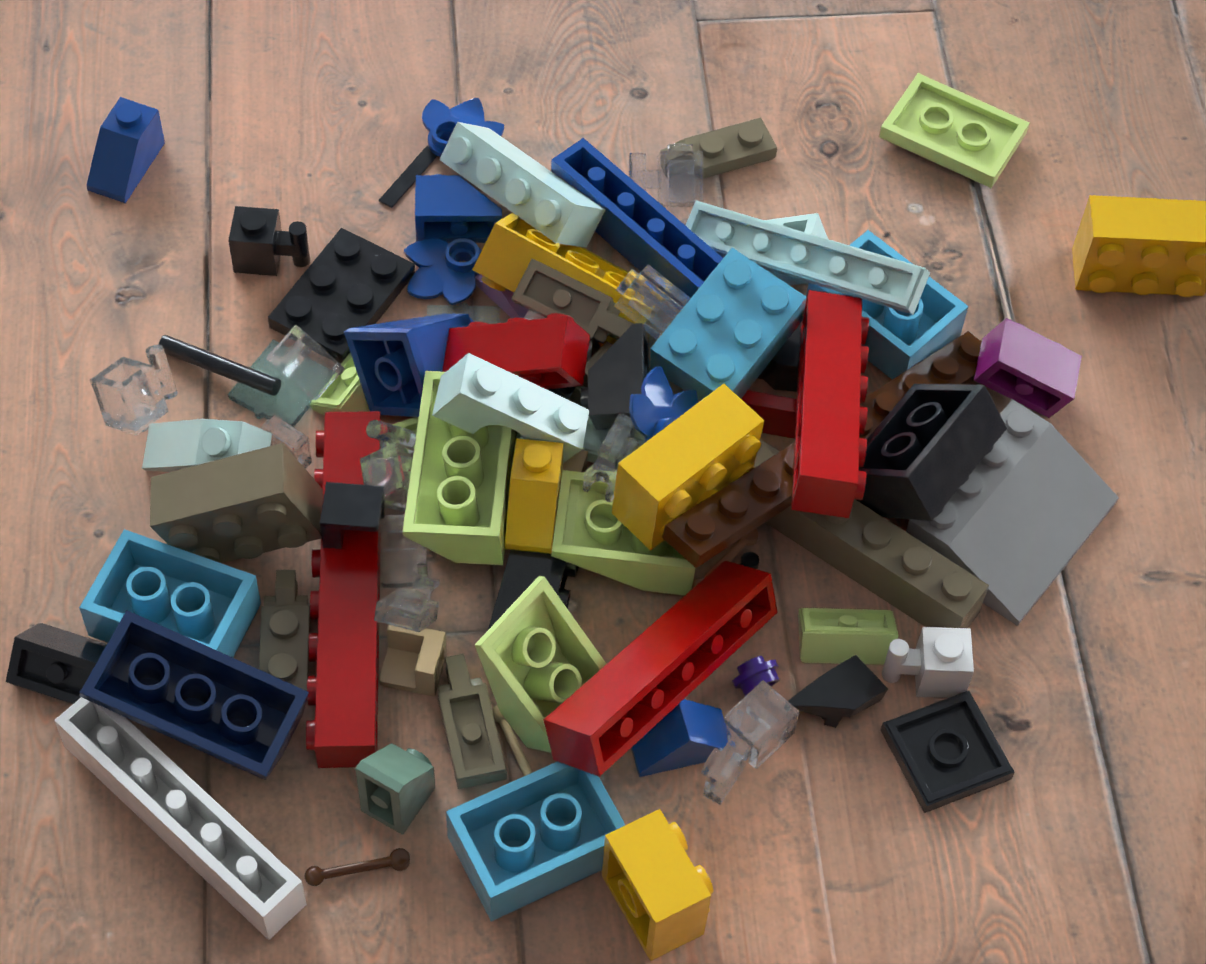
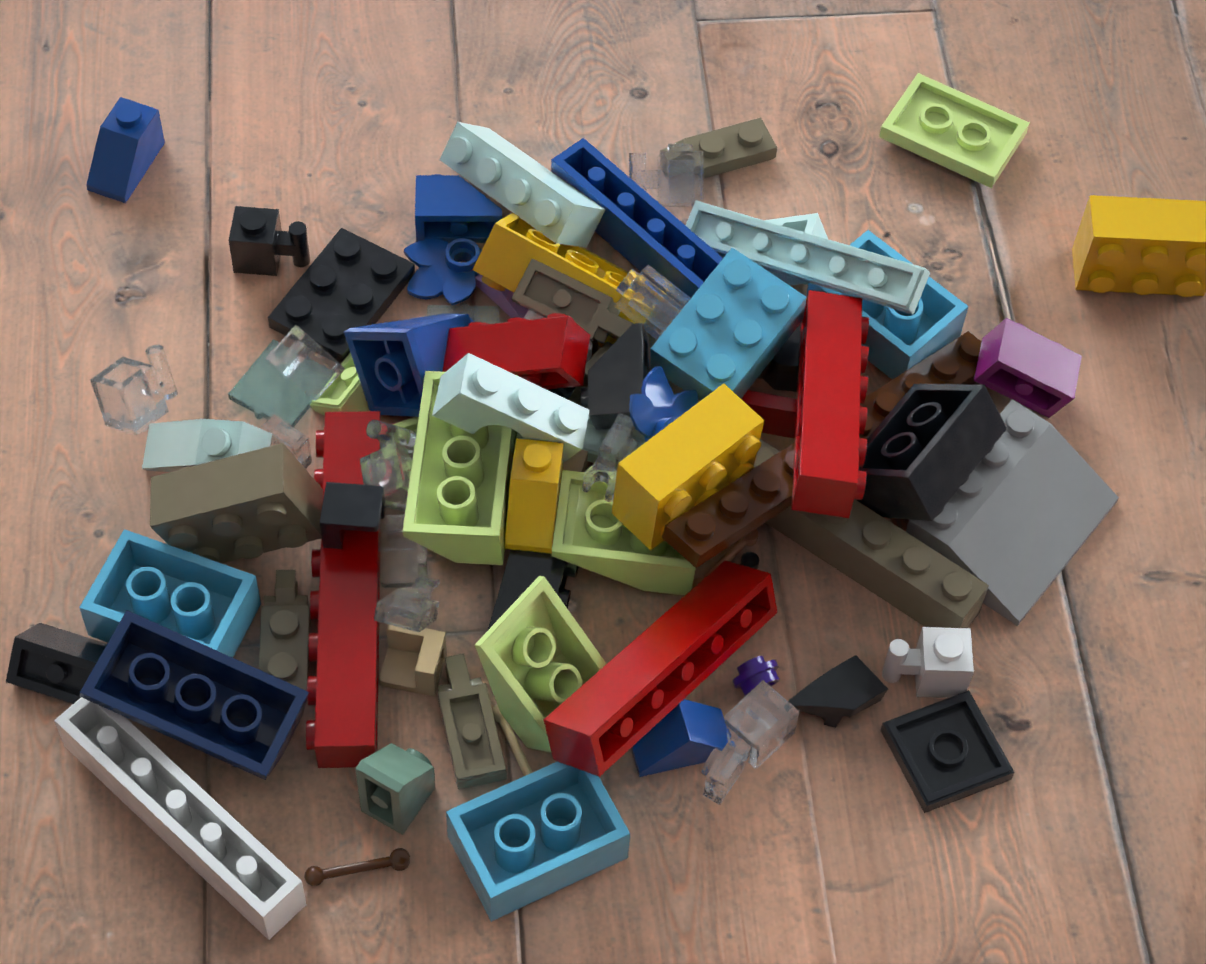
(220, 365): black bar -> none
(408, 177): black piece -> none
(441, 121): blue plate -> none
(656, 883): yellow brick -> none
(839, 634): yellowish green slope -> none

